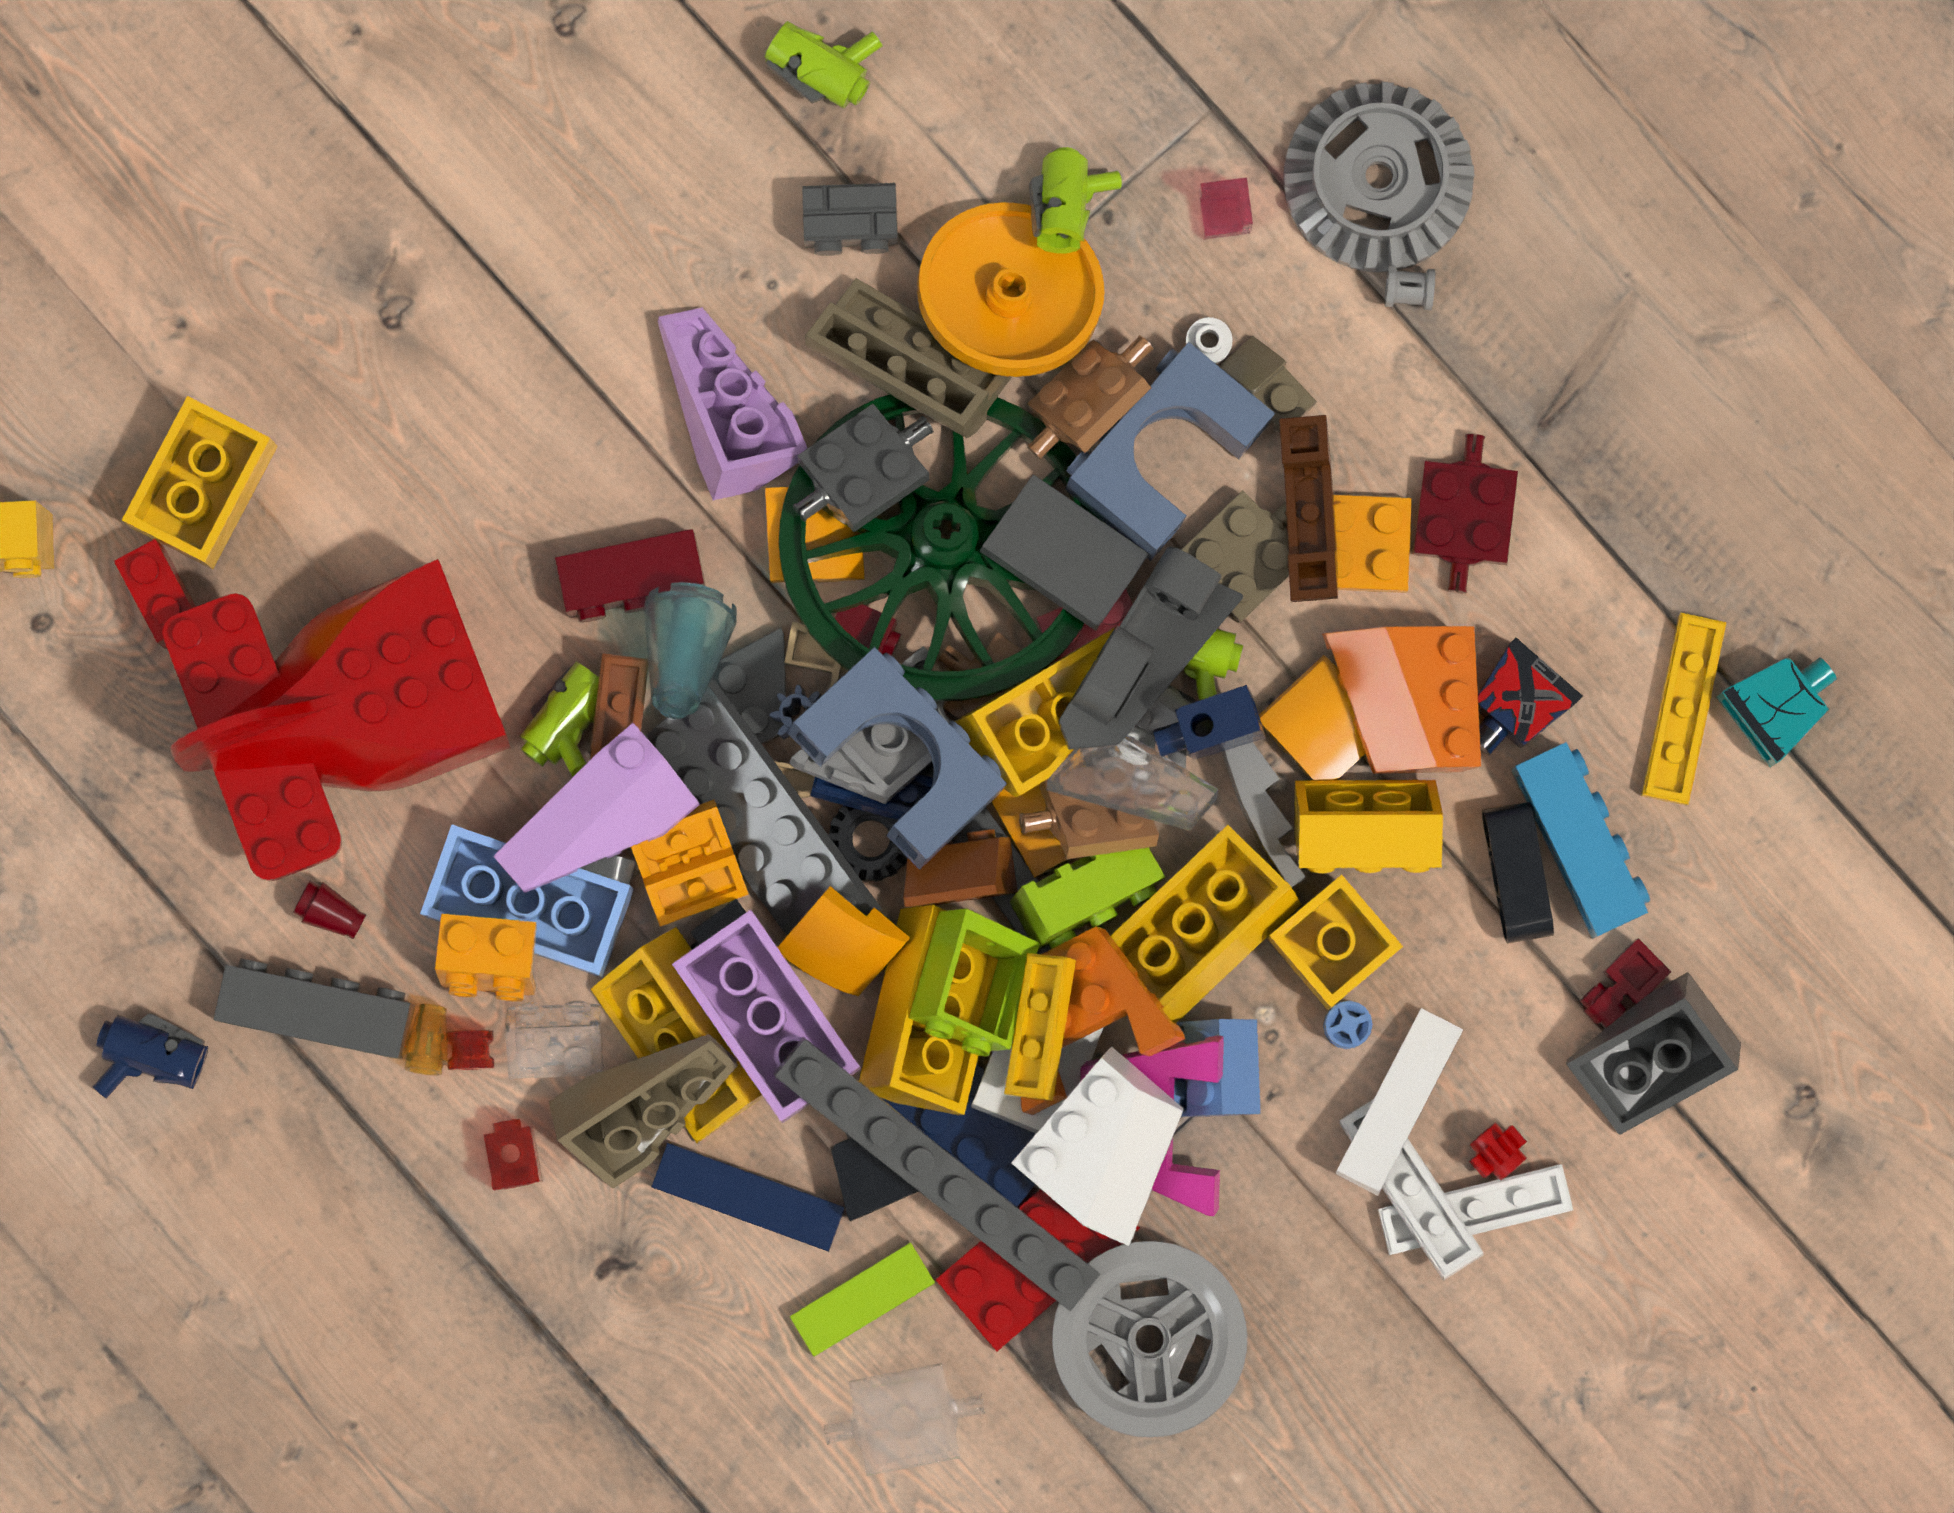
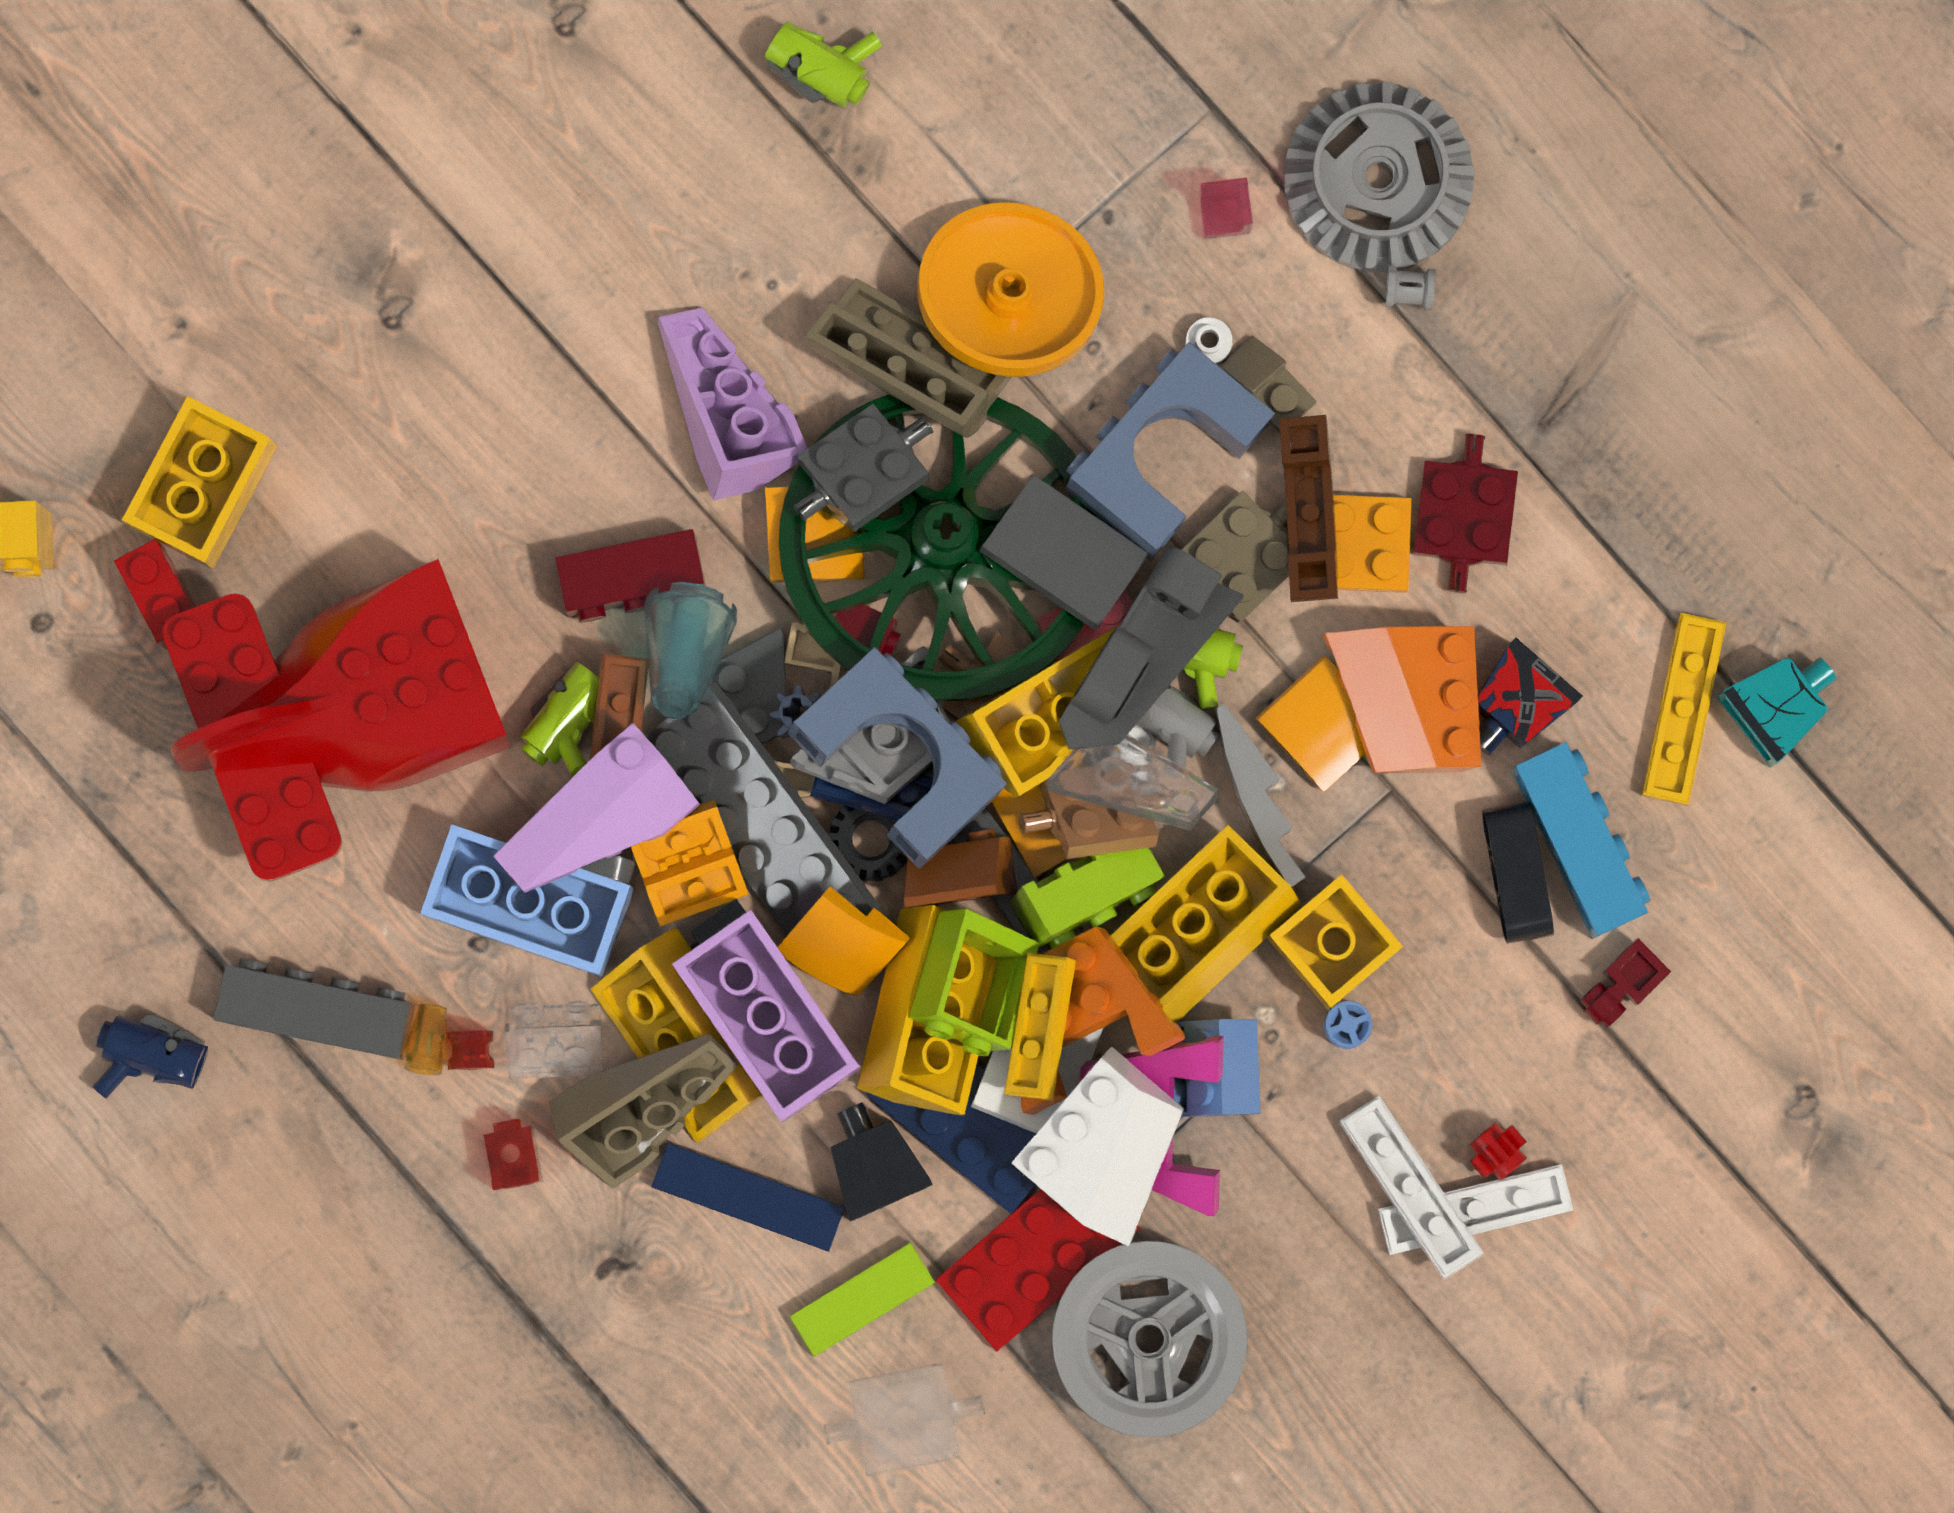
(328, 910): dark red cone -> none
(486, 956): light orange bracket -> none
(850, 217): dark grey brick -> none
(936, 1173): dark grey plate -> none
(1061, 198): lime piece -> none
(1089, 396): medium nougat plate -> none
(1233, 719): dark blue torso -> none
(1368, 825): yellow brick -> none
(1399, 1101): white tile -> none
(1656, 1054): dark grey slope -> none

